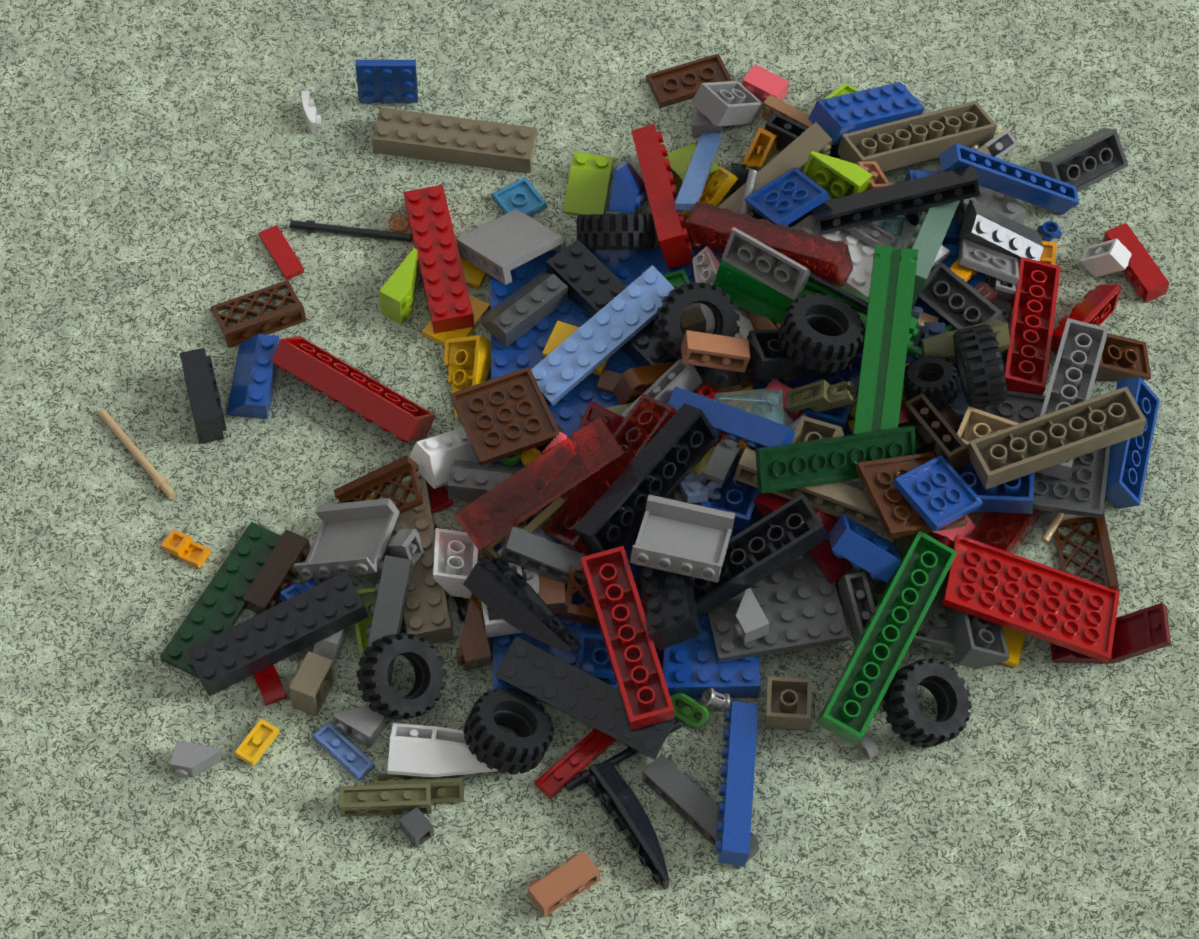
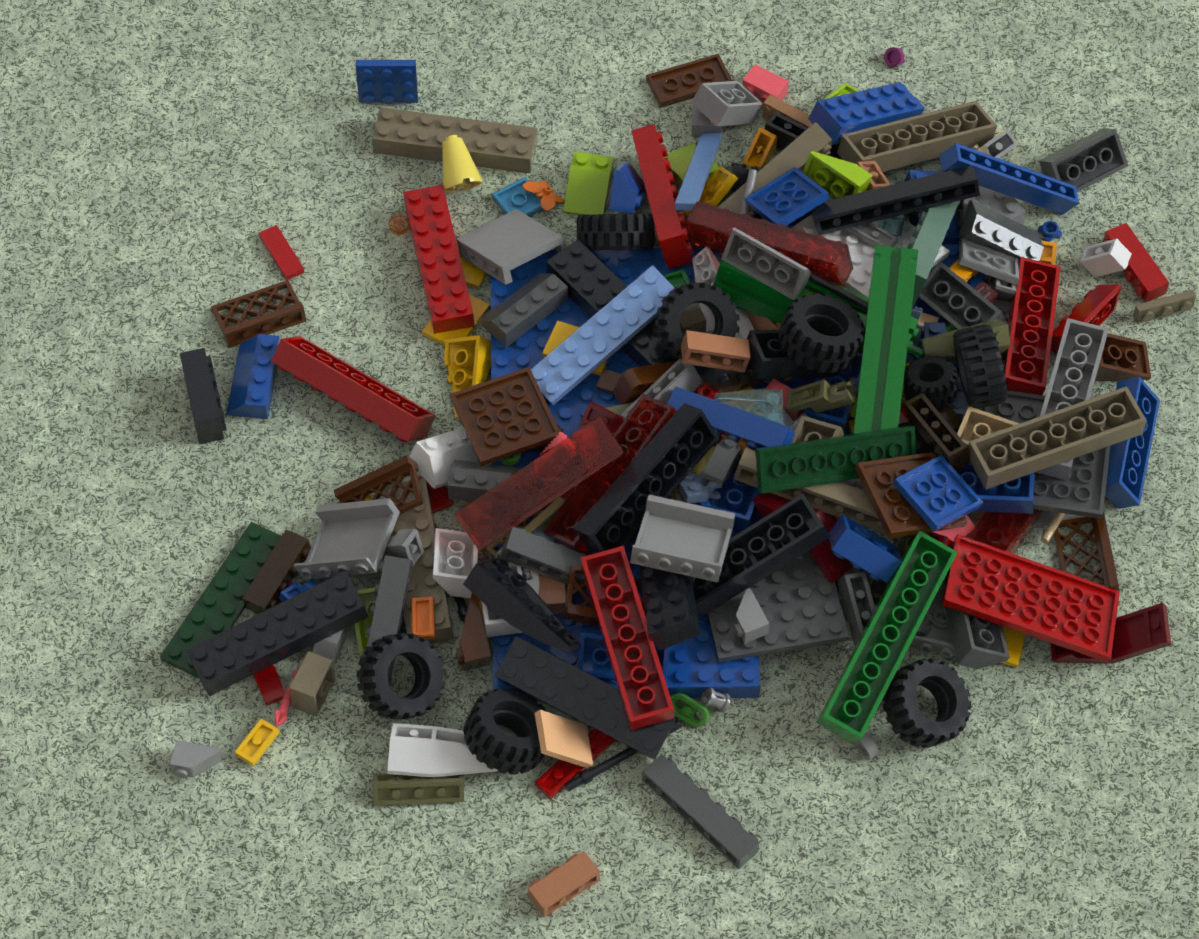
(158, 480): tan bar -> none
(184, 548): light orange slope -> none
(280, 714): none -> coral piece
(310, 112): white slope -> none
(311, 226): black bar -> none
(343, 751): medium blue tile -> none
(360, 723): light grey slope -> none
(384, 799): olive fence -> none
(399, 291): lime slope -> none
(416, 827): dark grey brick -> none
(423, 617): none -> orange tile
(458, 166): none -> light yellow cone
(529, 455): yellow plate -> none
(544, 190): none -> orange piece
(563, 739): none -> light nougat tile
(628, 817): black wedge -> none
(737, 784): blue brick -> none
(788, 703): dark tan brick -> none
(894, 57): none -> magenta tile
(1164, 306): none -> dark tan plate

